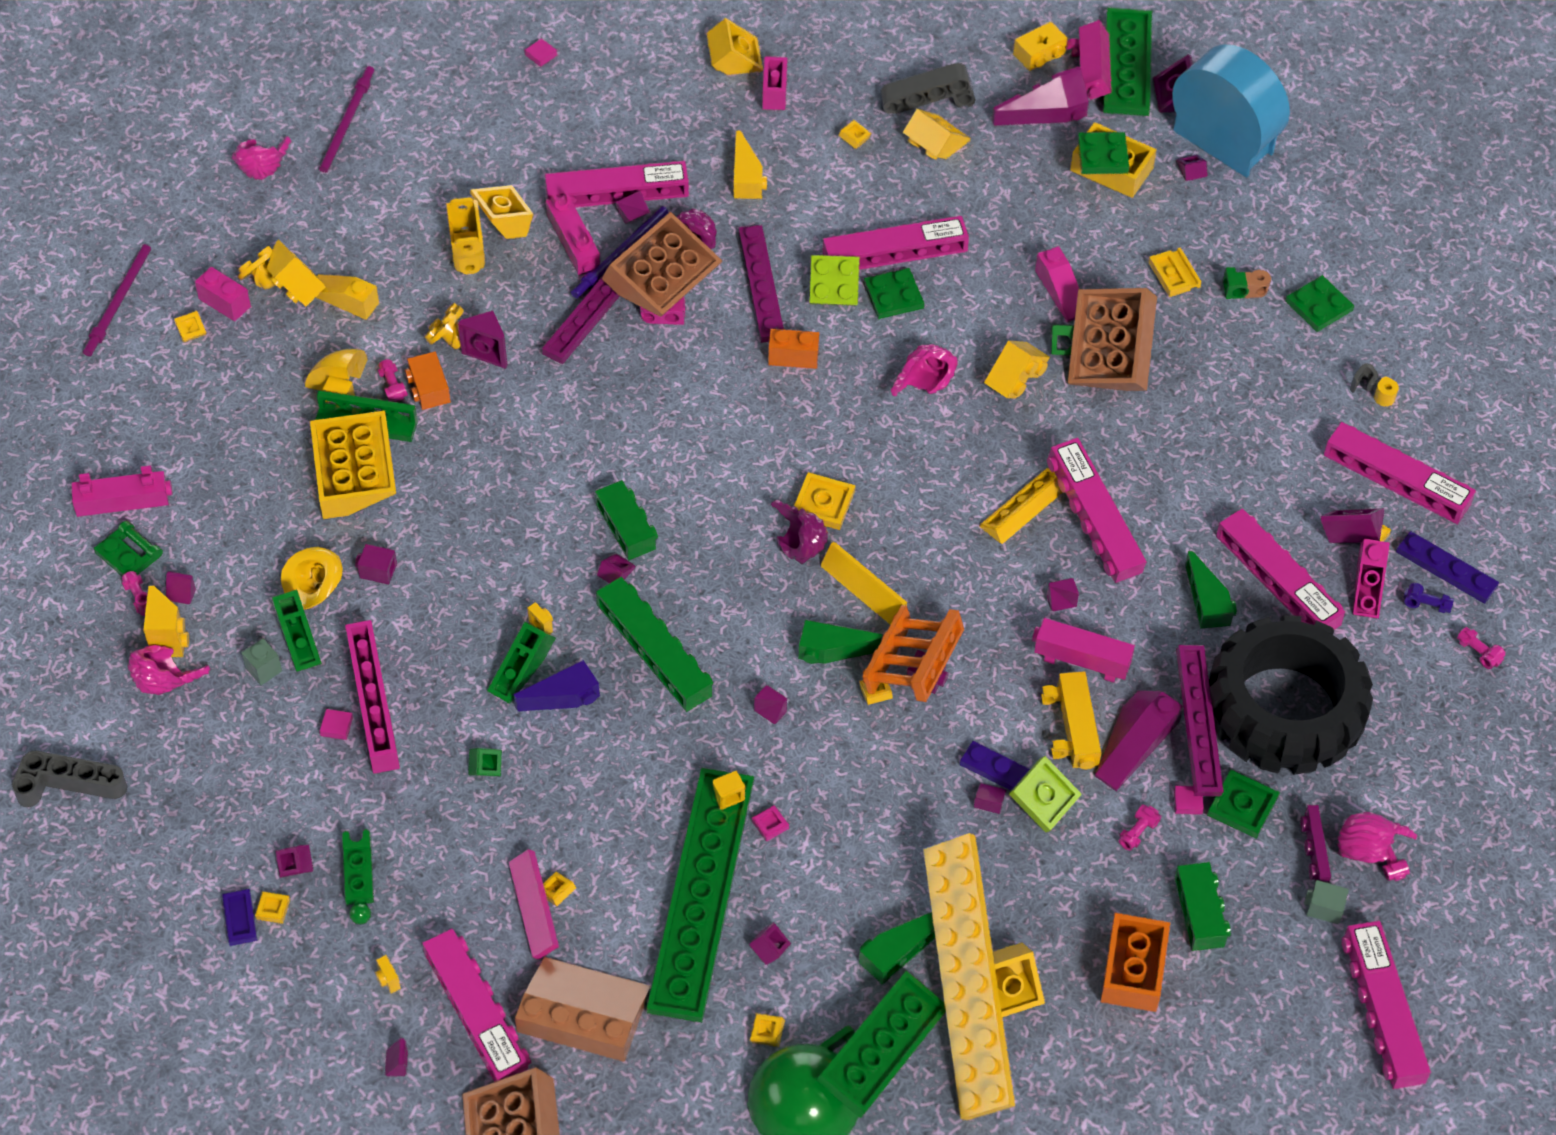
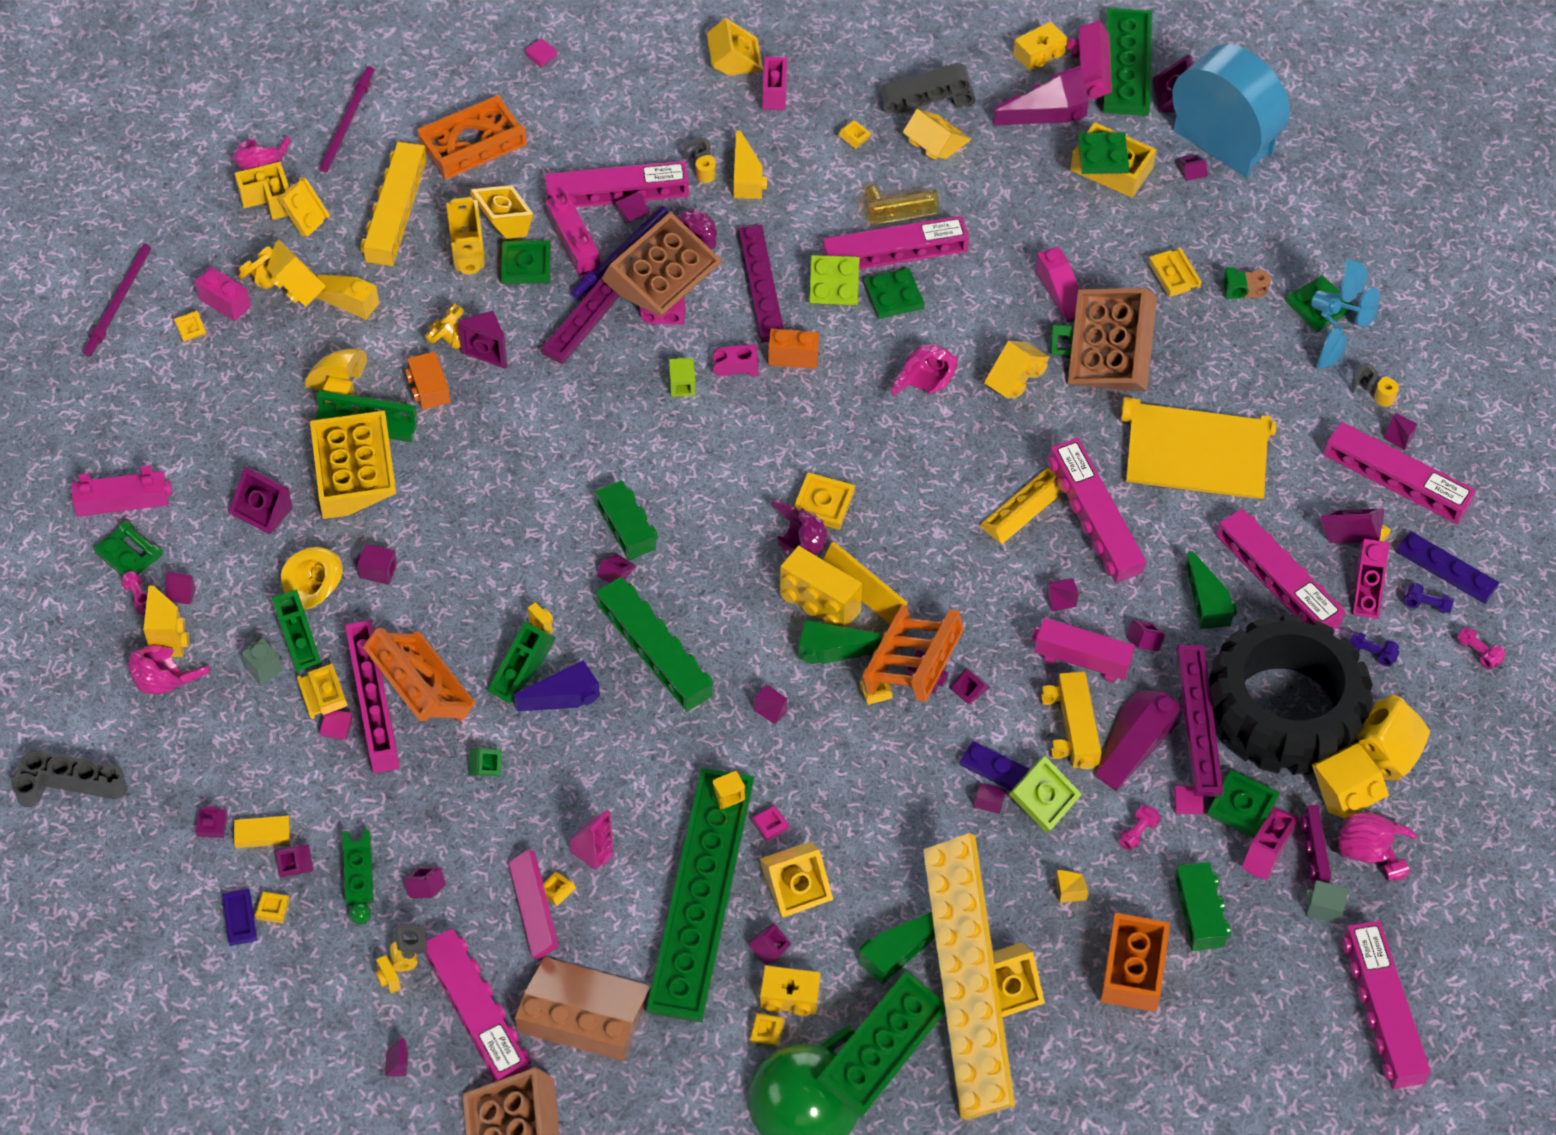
(211, 822): none -> magenta tile
(260, 501): none -> magenta slope
(262, 831): none -> yellow tile
(263, 186): none -> yellow brick
(303, 207): none -> yellow plate
(322, 691): none -> yellow plate
(394, 204): none -> yellow brick
(395, 391): dark pink bar -> none
(399, 656): none -> orange fence
(405, 952): none -> dark grey leg
(424, 882): none -> magenta slope
(473, 155): none -> orange fence
(526, 262): none -> green plate
(594, 841): none -> dark pink slope
(682, 377): none -> lime brick
(704, 160): none -> leg
(736, 360): none -> dark pink leg
(779, 981): none -> yellow brick
(796, 878): none -> yellow slope
(820, 588): none -> yellow brick
(899, 207): none -> clear yellow piece
(969, 686): none -> magenta slope
(1070, 886): none -> yellow slope
(1145, 635): none -> magenta slope
(1197, 449): none -> yellow door
(1269, 843): none -> dark pink slope
(1349, 781): none -> yellow slope
(1353, 283): none -> dark azure plant
(1387, 653): none -> dark purple bar
(1393, 736): none -> yellow piece
(1400, 431): none -> magenta slope

